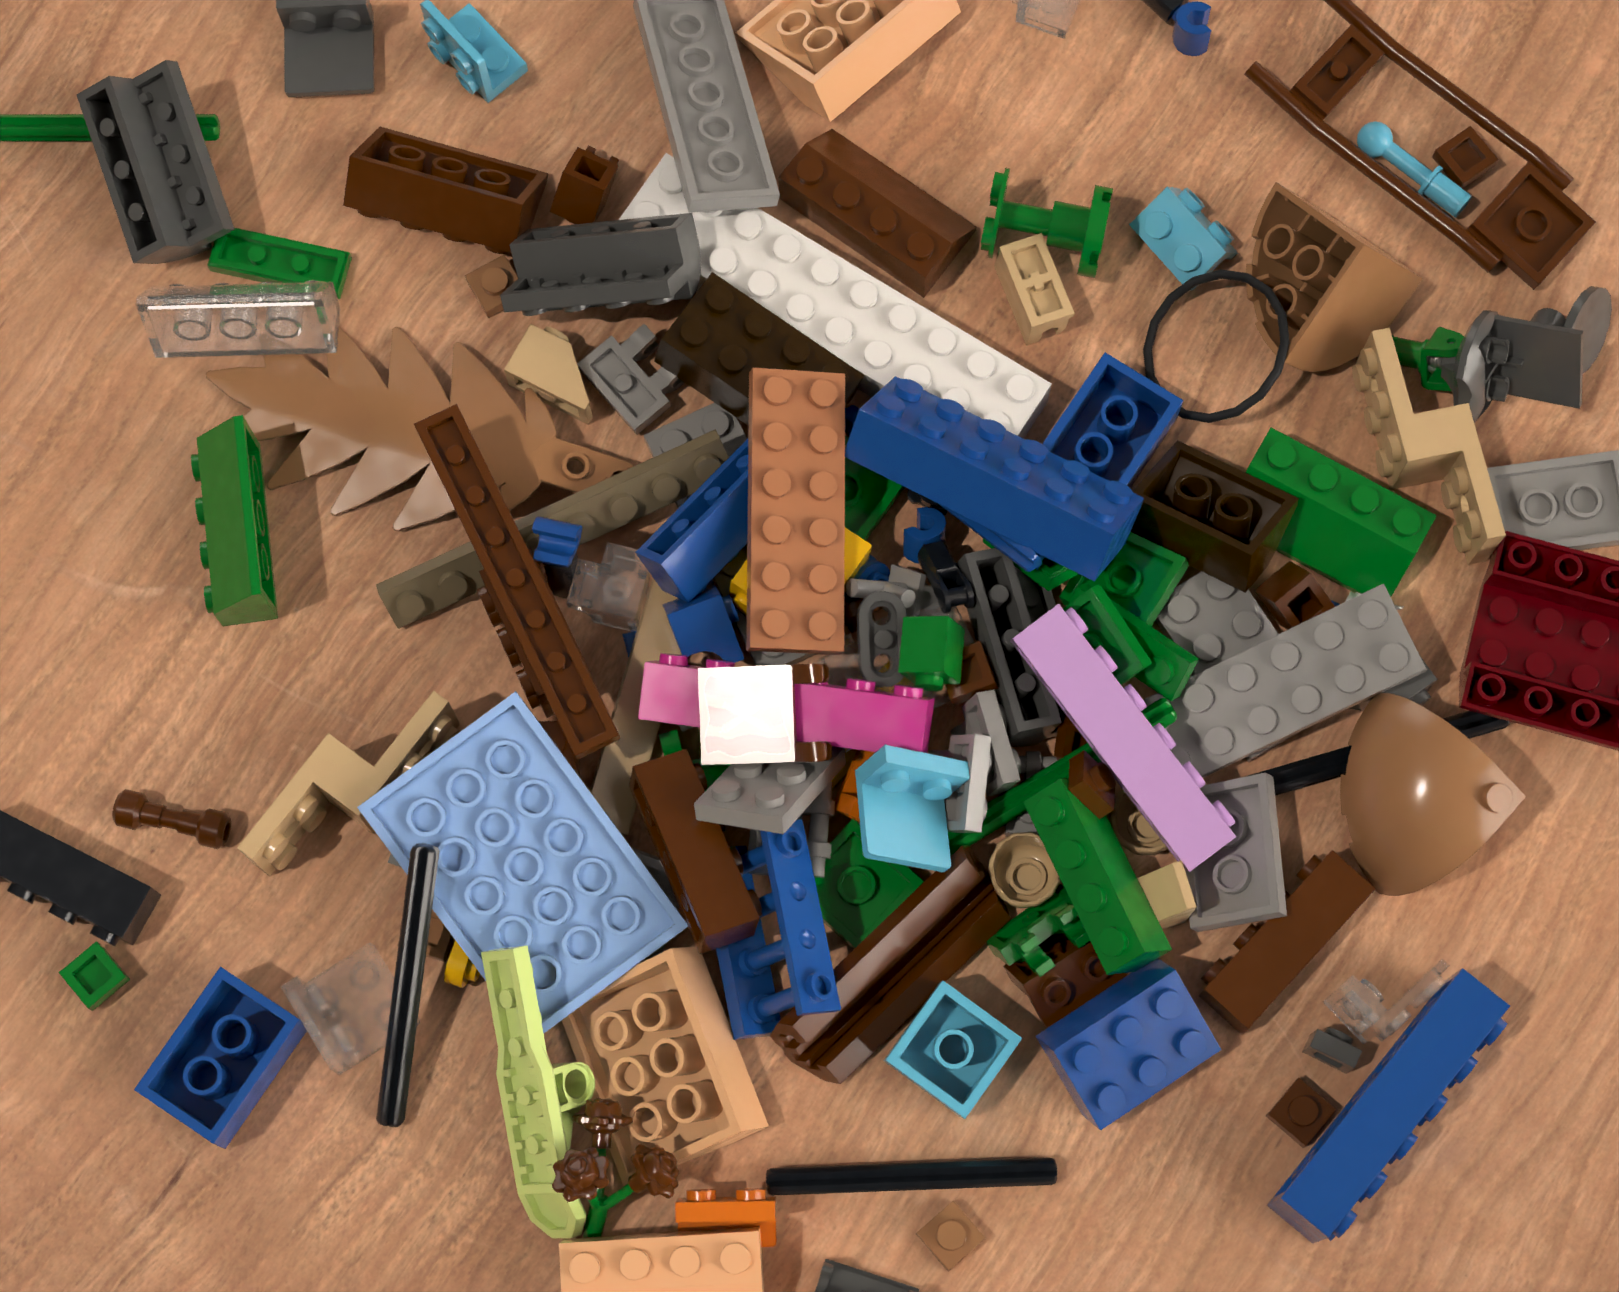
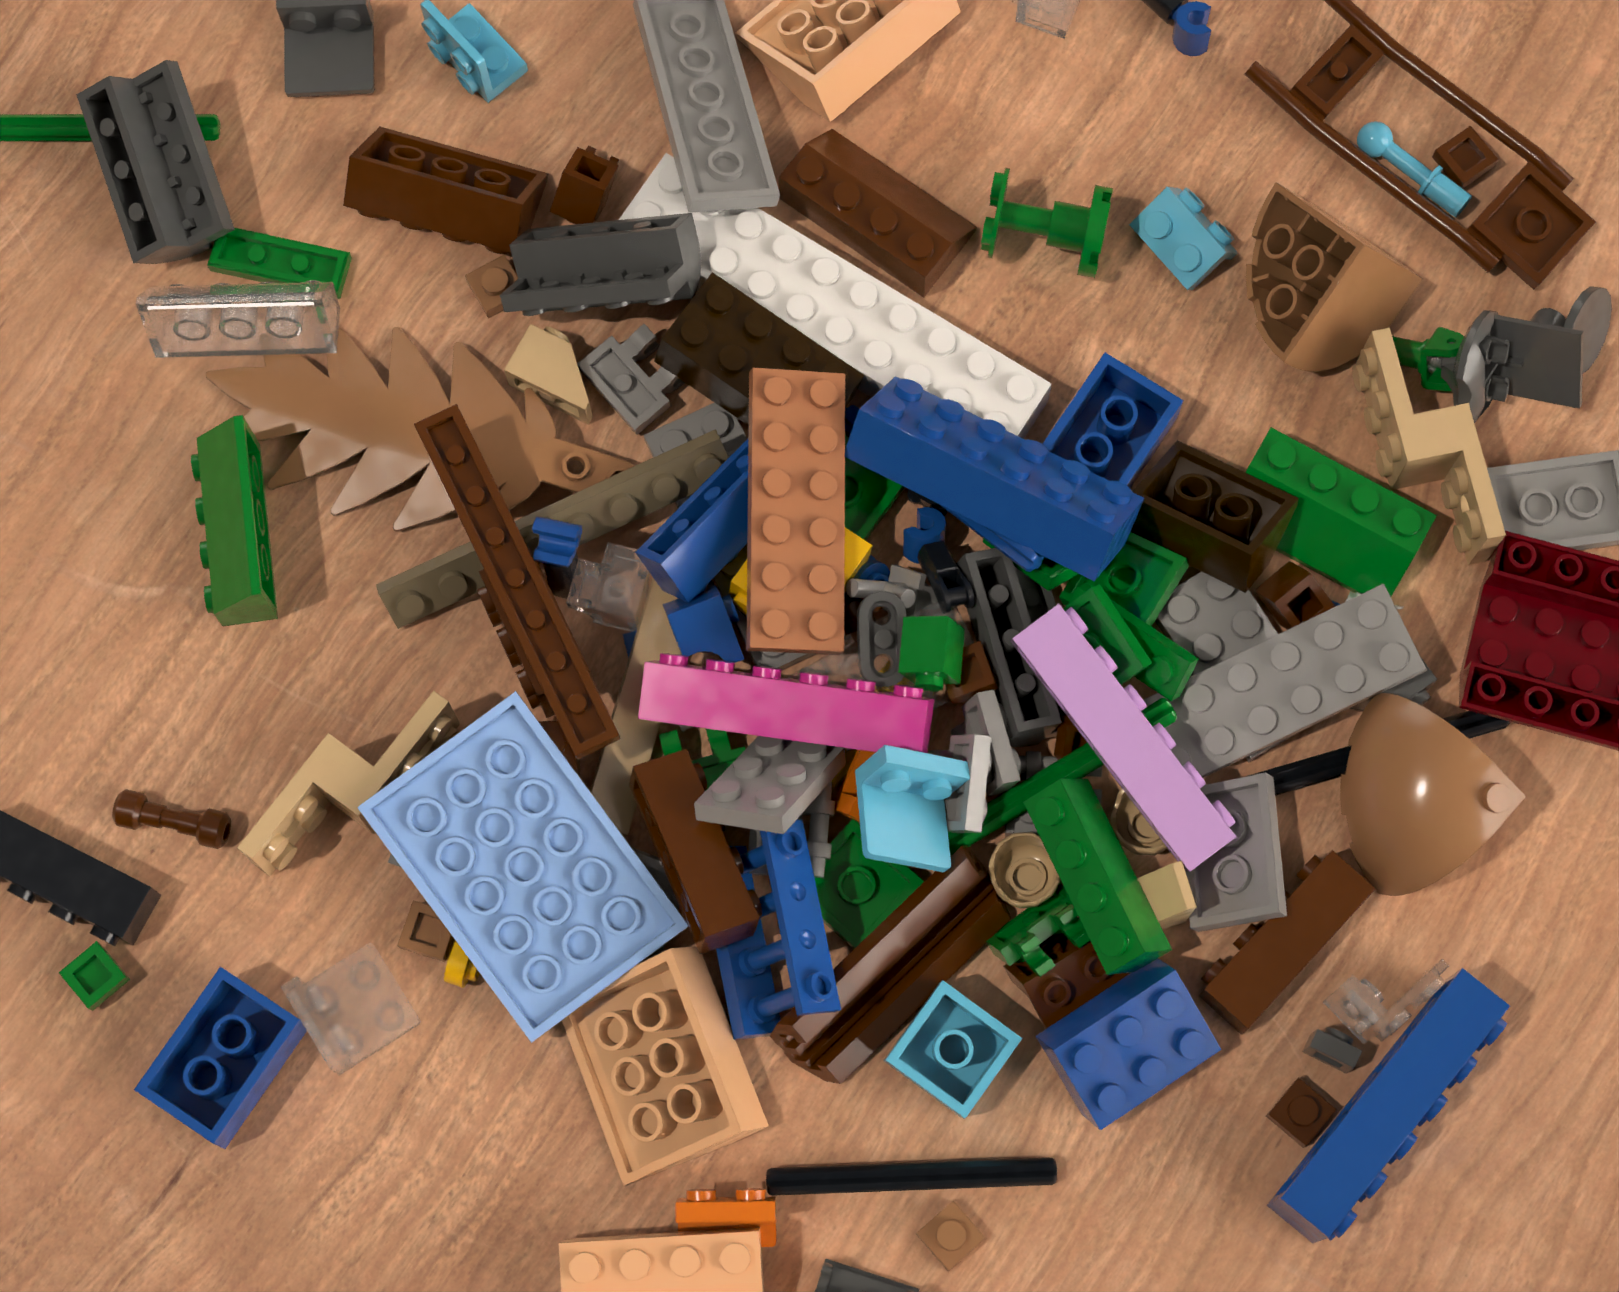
(407, 984): black axle -> none
(533, 1092): yellowish green piece -> none
(584, 1172): reddish brown plant -> none
(752, 714): flag -> none
(1033, 287): tan hinge -> none
(1092, 784): reddish brown plate -> none
(1281, 354): black piece -> none

